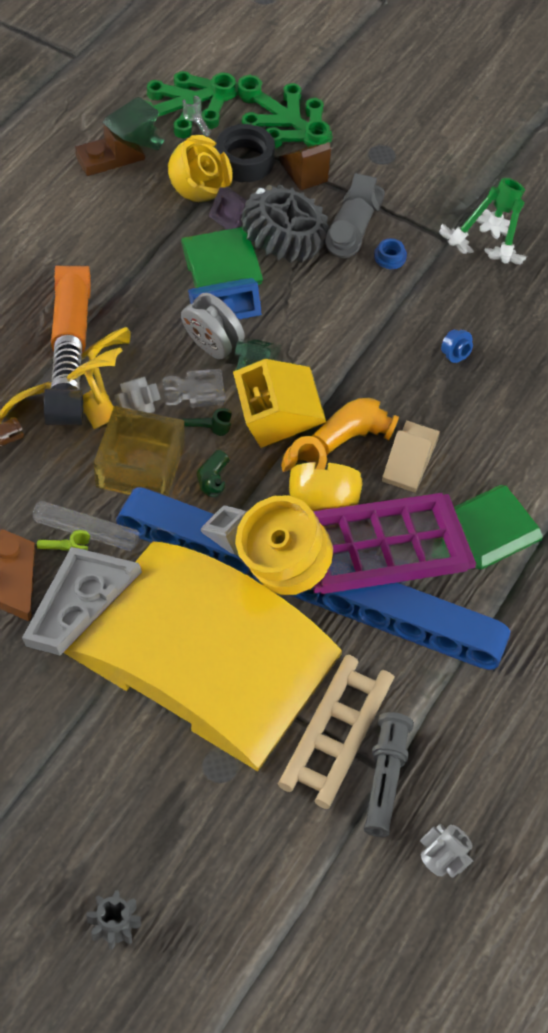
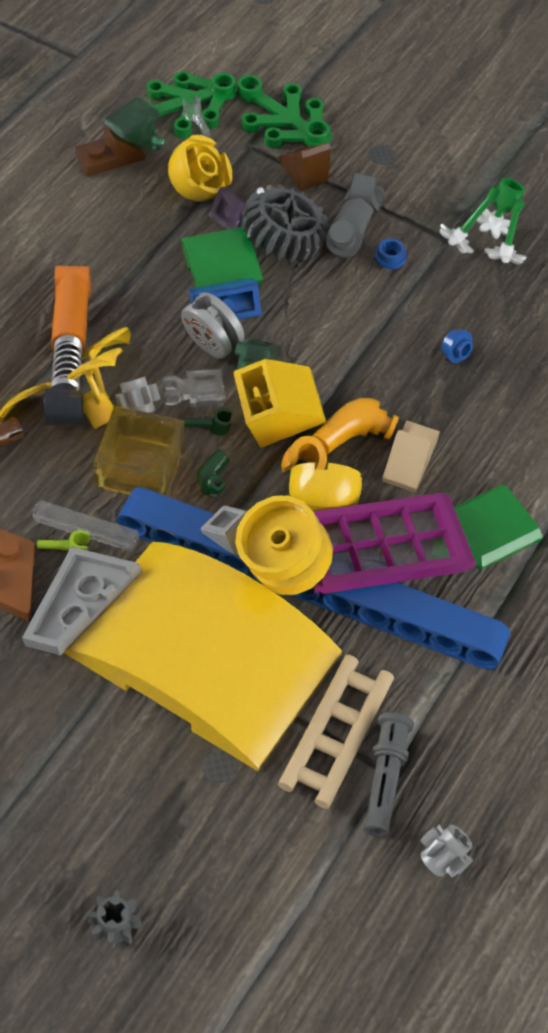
(248, 136): black tyre -> none

